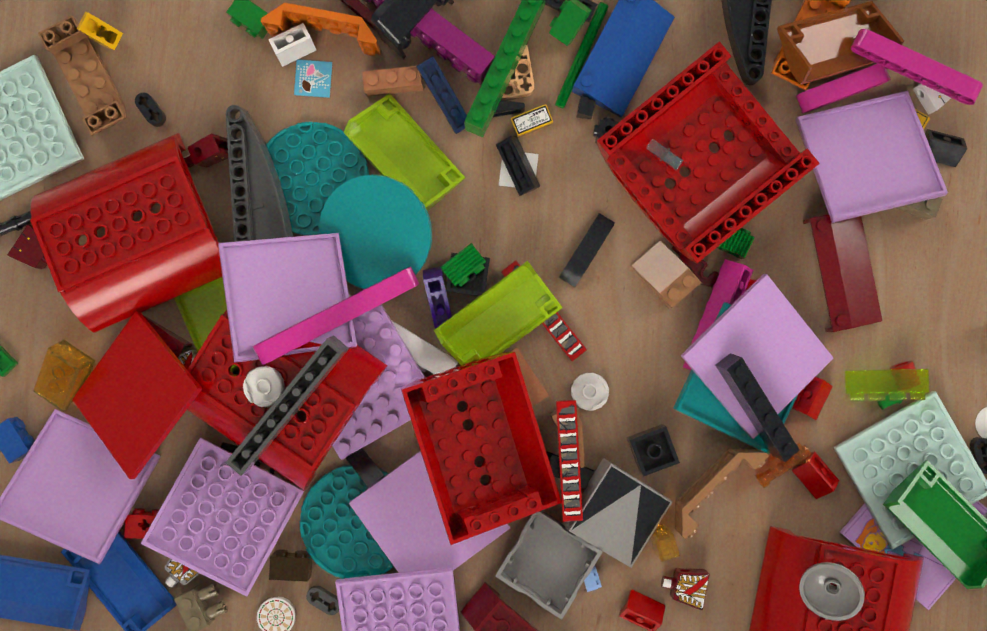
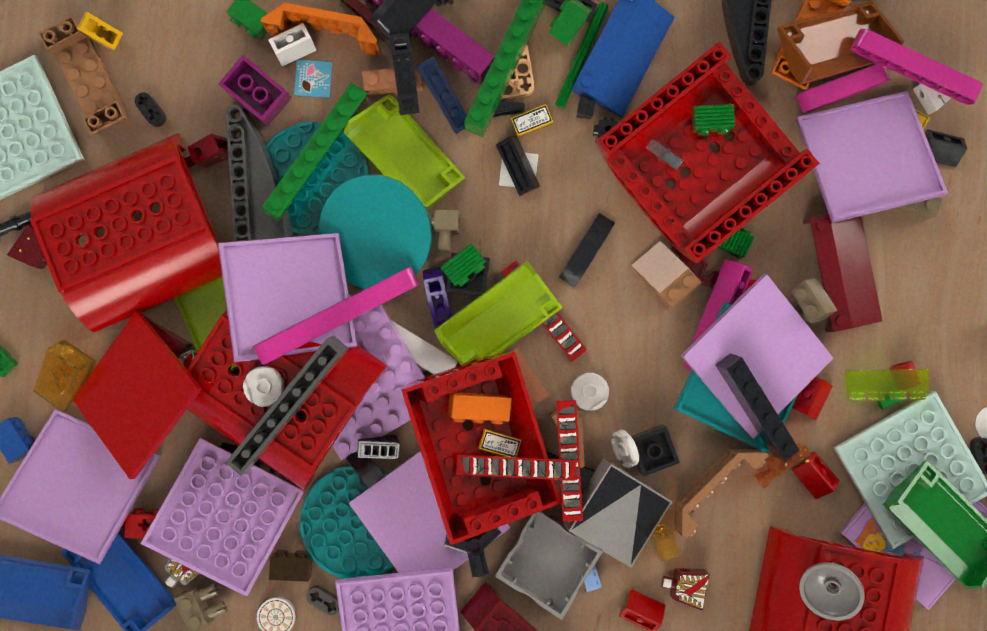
(255, 90): none -> magenta brick
(314, 152): none -> green brick
(386, 453): none -> slope
(404, 73): none -> black slope
(445, 224): none -> dark tan brick
(476, 557): none -> black piece
(479, 407): none -> orange brick
(499, 443): none -> tile
(516, 467): none -> tile
(625, 448): none -> white tile
(713, 119): none -> green brick
(812, 300): none -> dark tan brick

